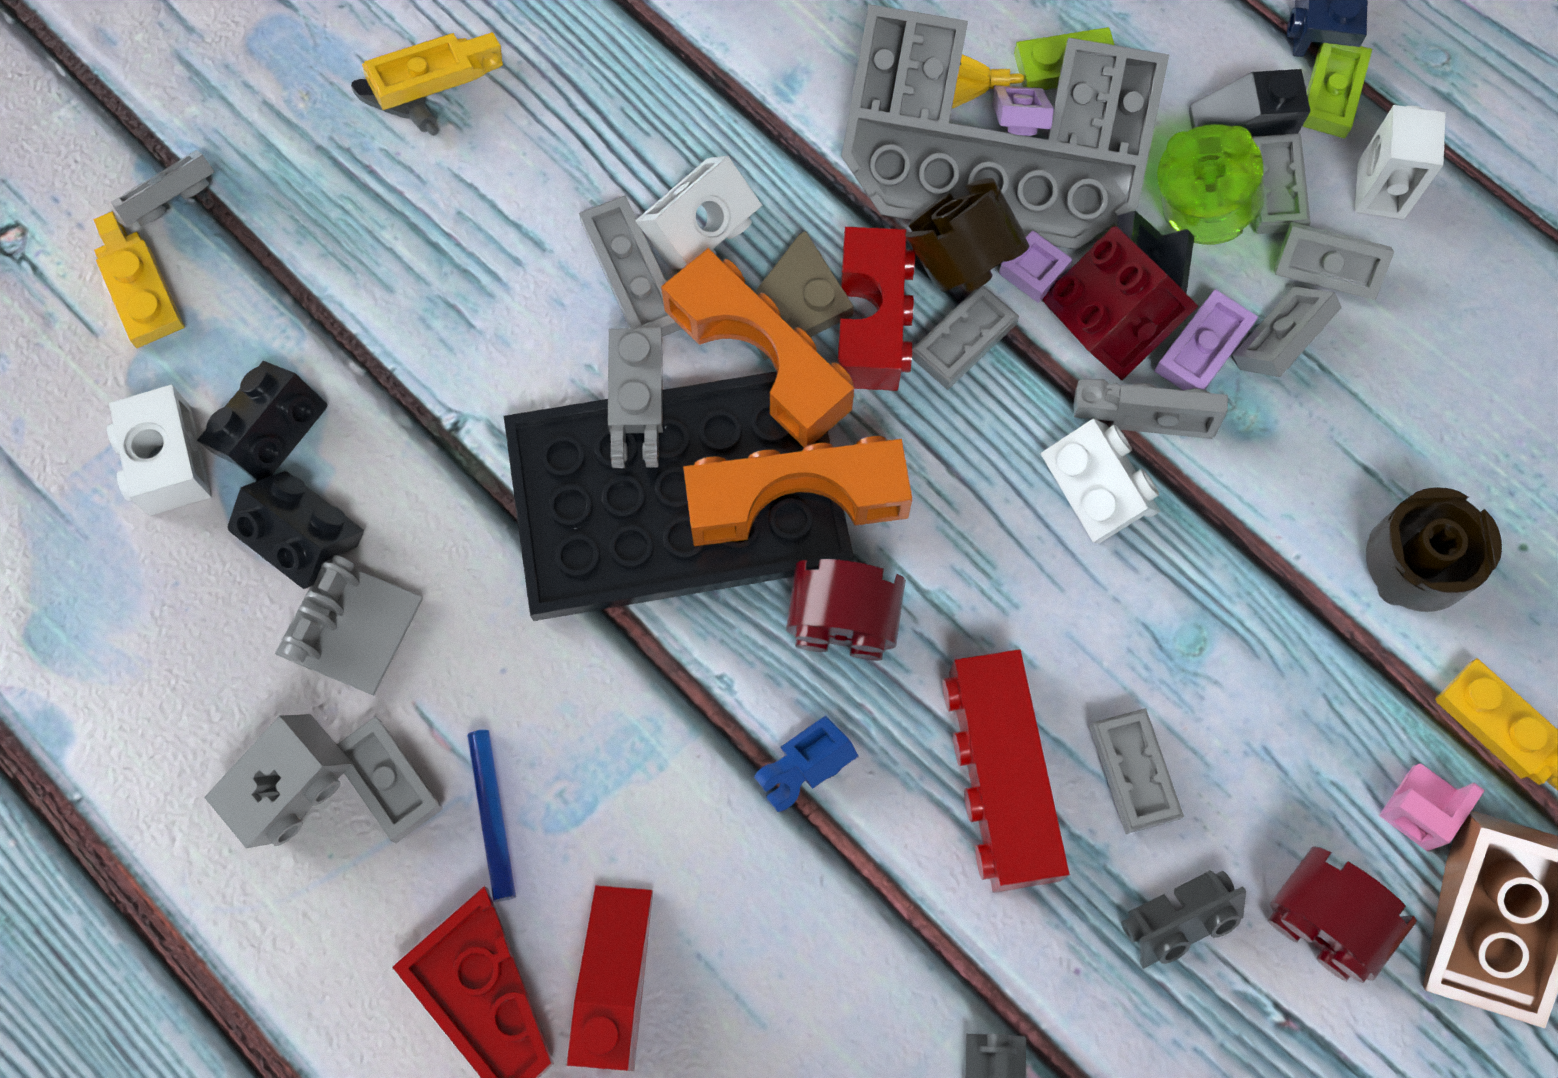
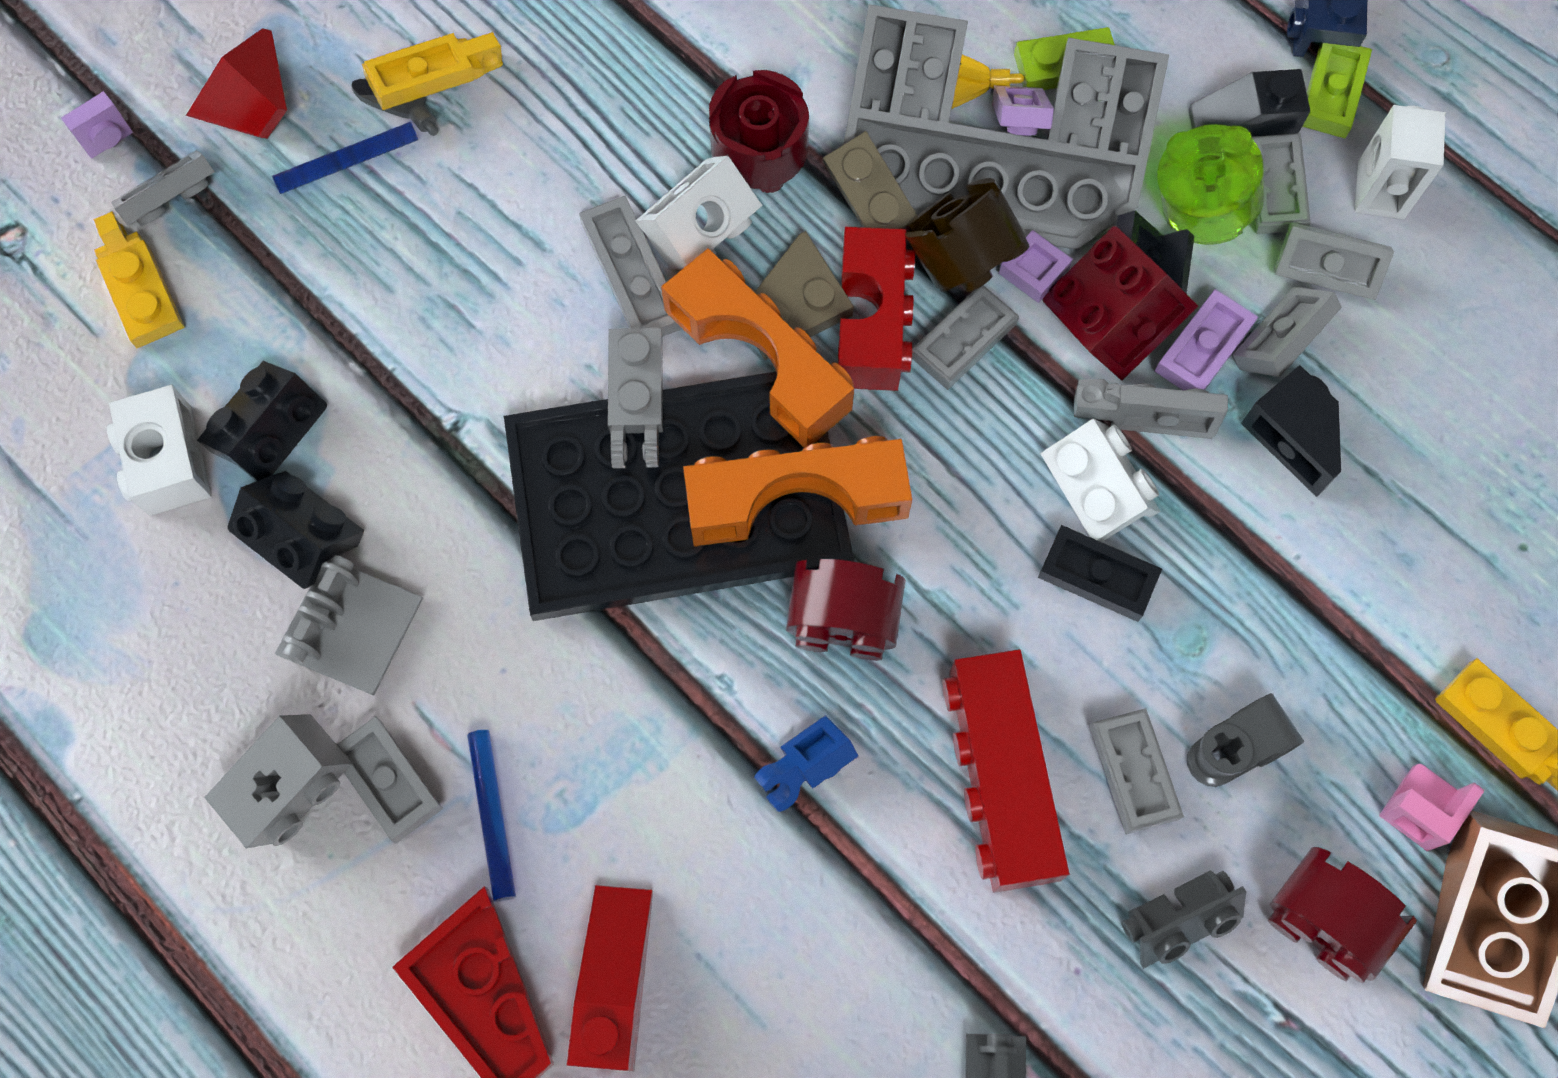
(97, 125): none -> lavender plate
(244, 89): none -> red slope
(345, 158): none -> clear blue bar
(761, 128): none -> dark red brick
(869, 185): none -> dark tan plate
(1100, 573): none -> black plate
(1247, 738): none -> dark grey piece
(1300, 428): none -> black slope
(1432, 550): dark brown brick -> none

